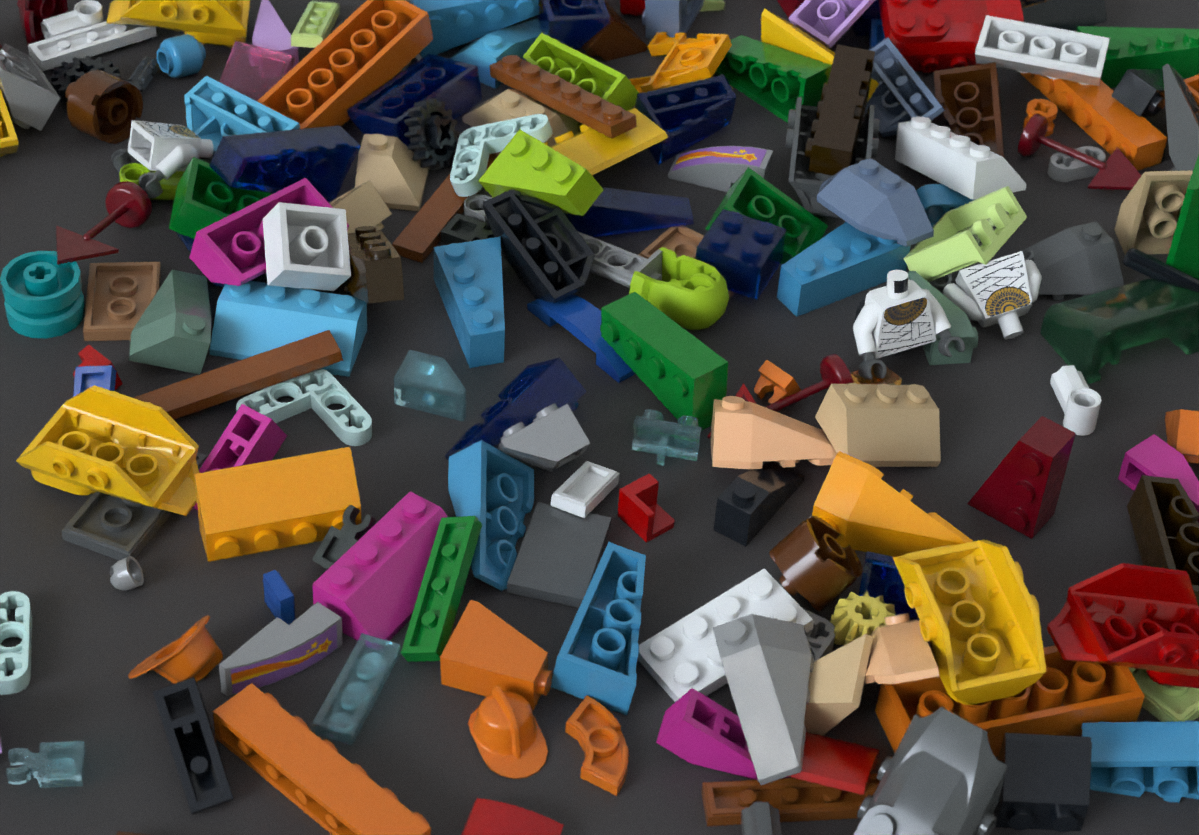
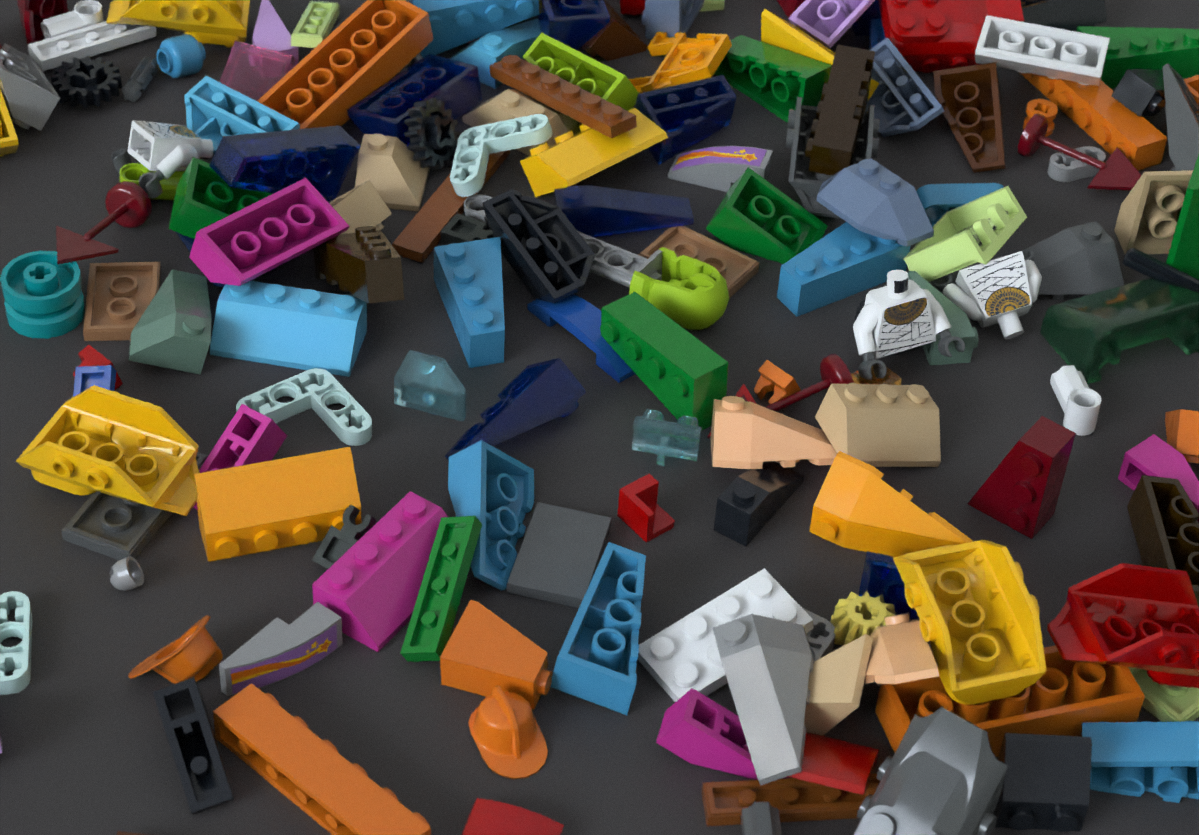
(54, 766): clear light blue plate -> none
(103, 106): reddish brown brick -> none
(246, 375): dark orange tile -> none
(279, 597): blue tile -> none
(306, 247): white brick -> none
(356, 689): clear light blue plate -> none
(542, 174): lime wedge -> none
(548, 441): light grey slope -> none
(585, 489): white tile -> none
(602, 743): orange tile -> none
(743, 251): clear blue brick -> none
(815, 562): reddish brown brick -> none
(953, 159): white slope -> none

